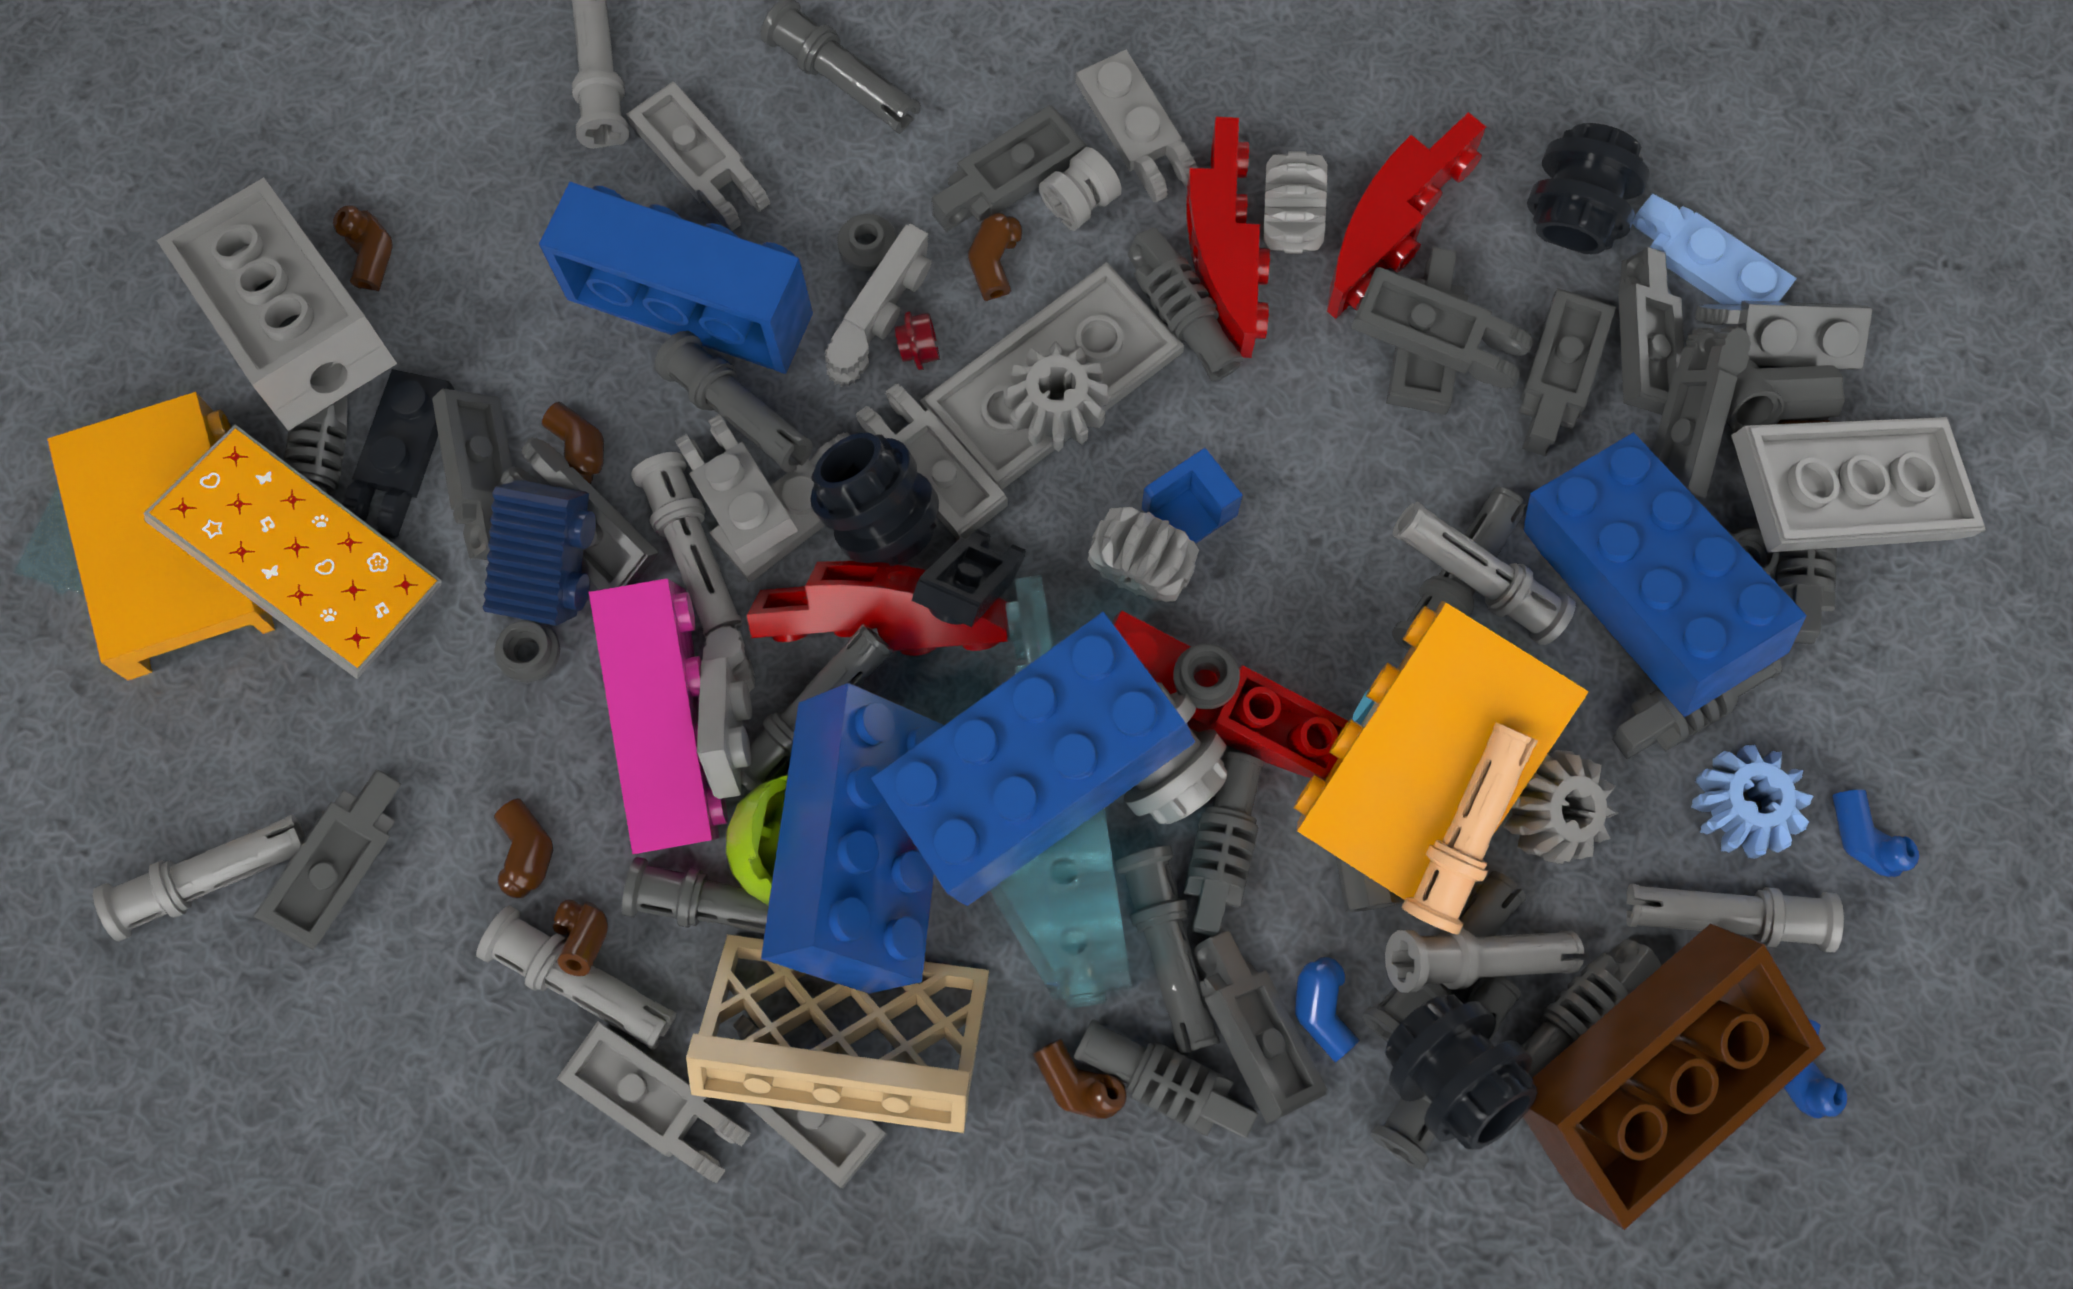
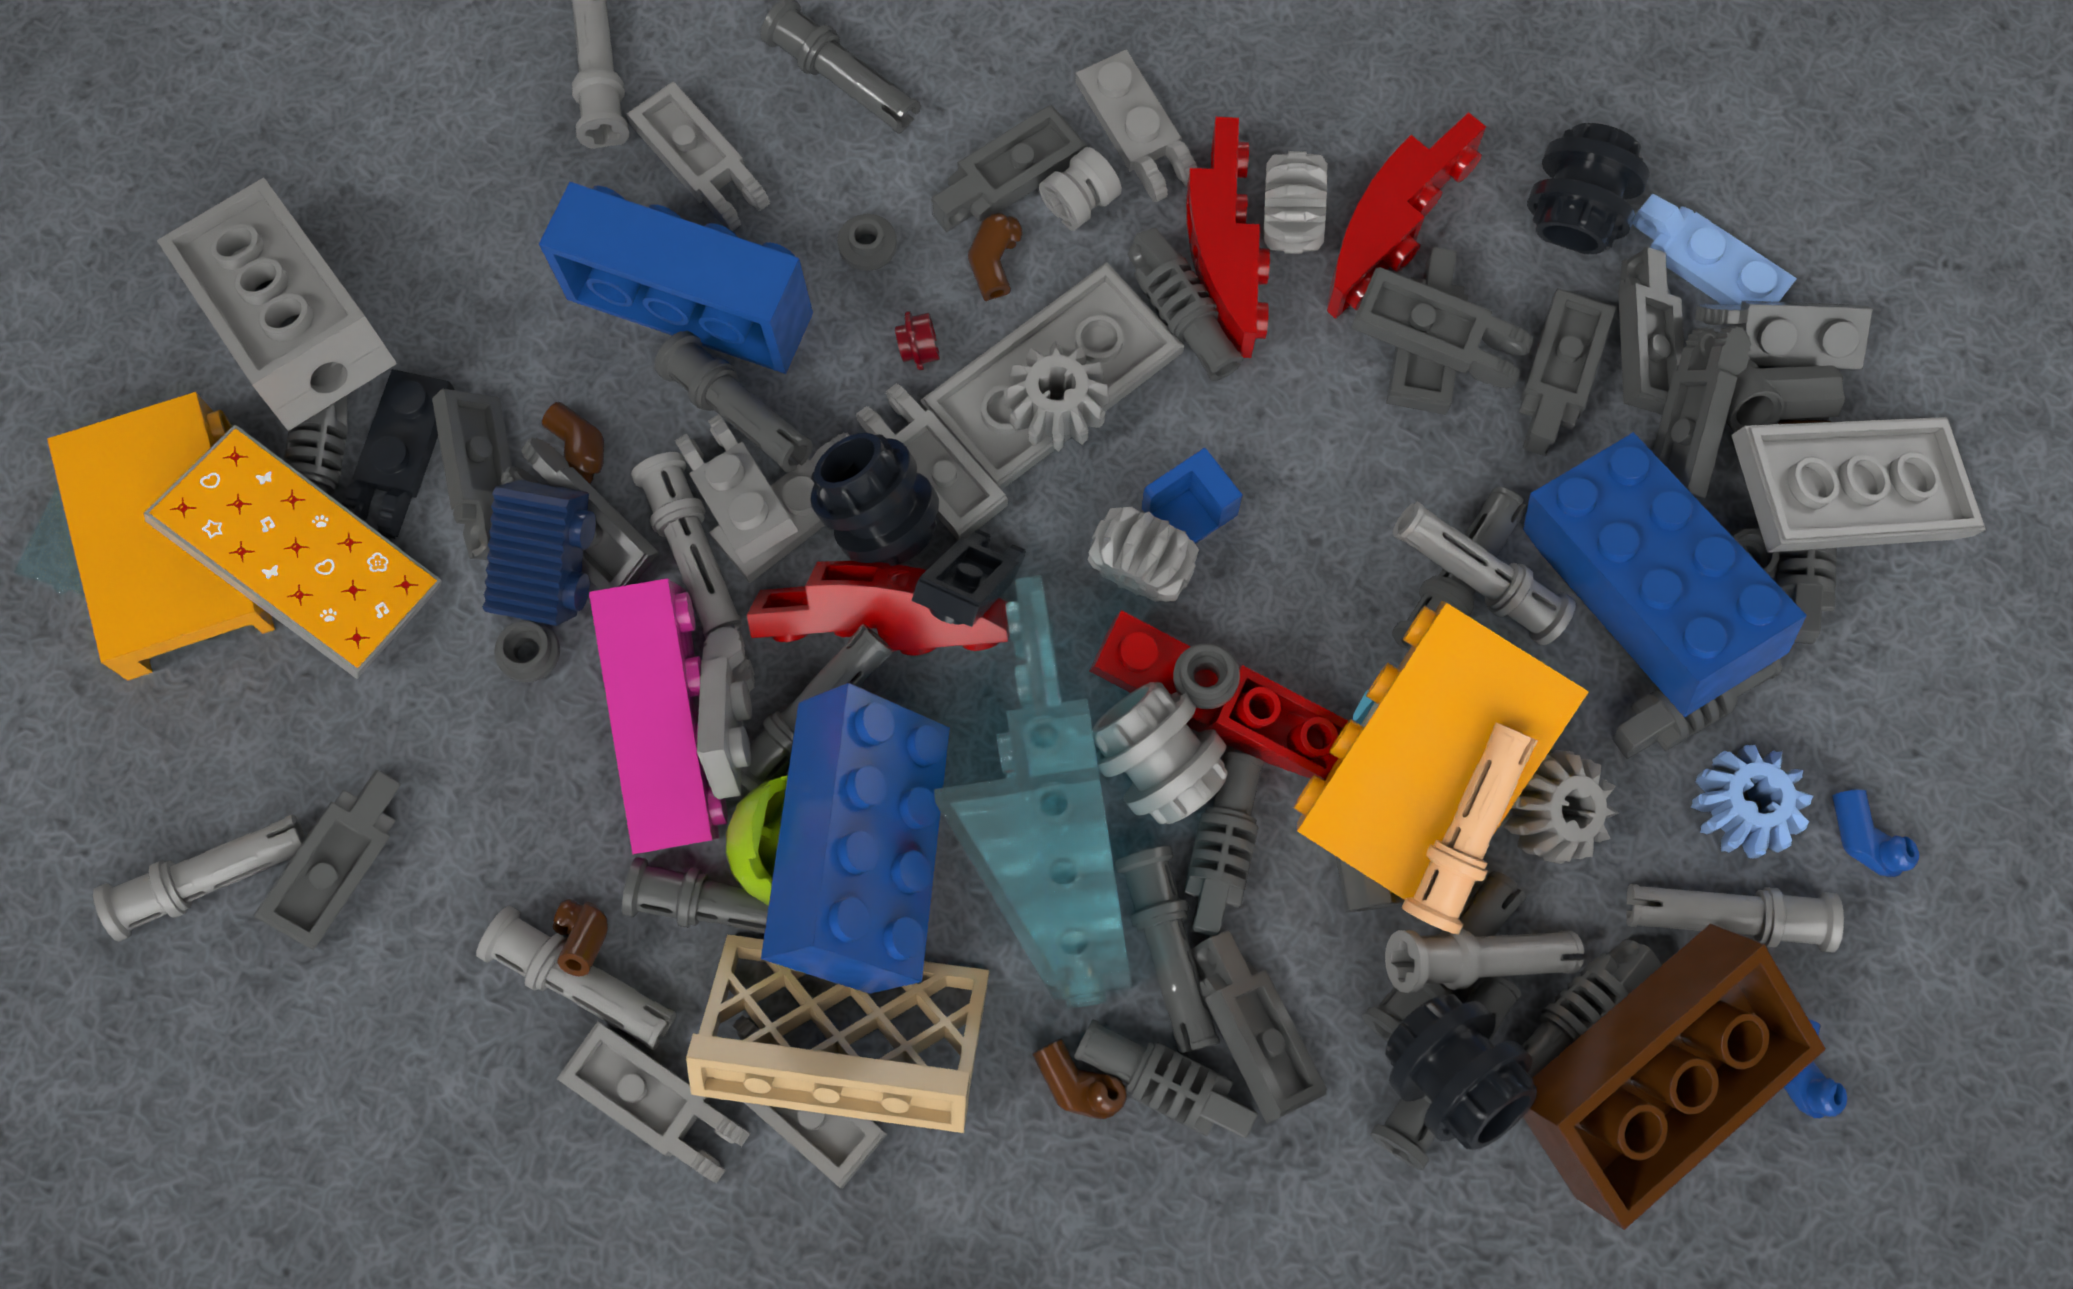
(368, 241): reddish brown arm -> none
(528, 853): reddish brown arm -> none
(875, 306): light grey hinge -> none
(1033, 760): blue brick -> none
(1317, 1005): blue arm -> none

